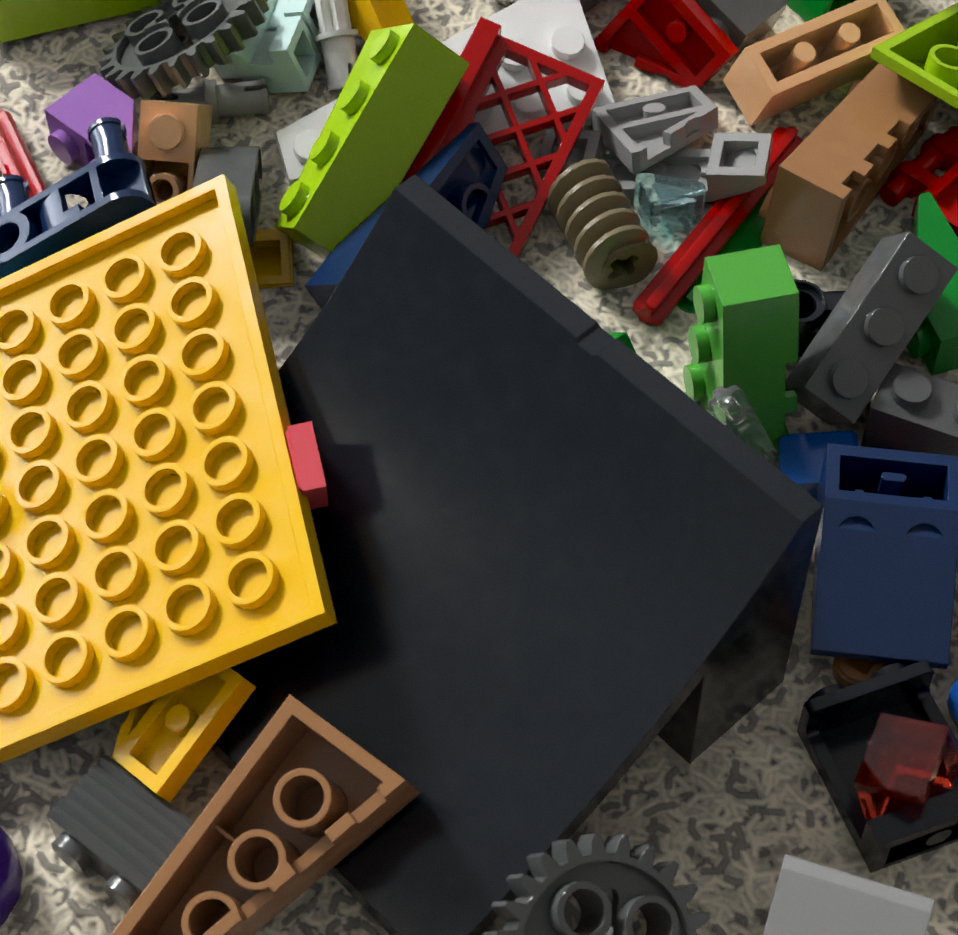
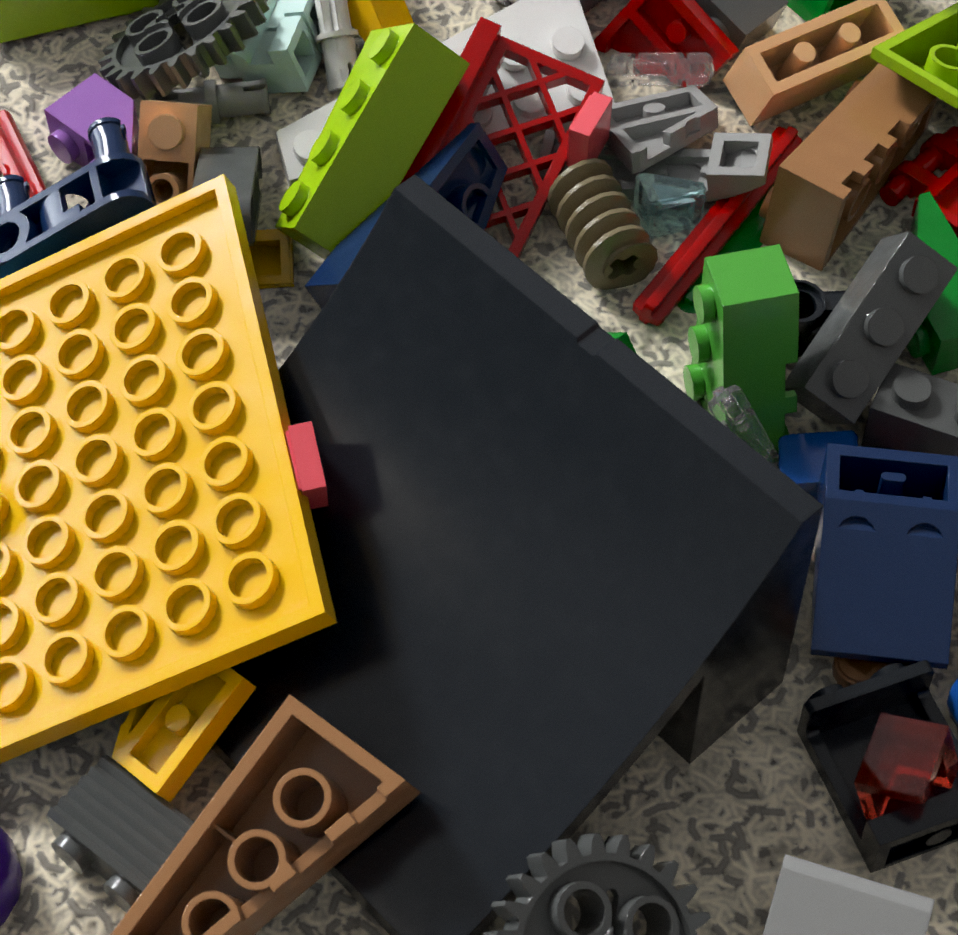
(589, 129): none -> coral tile
(661, 69): none -> clear axle

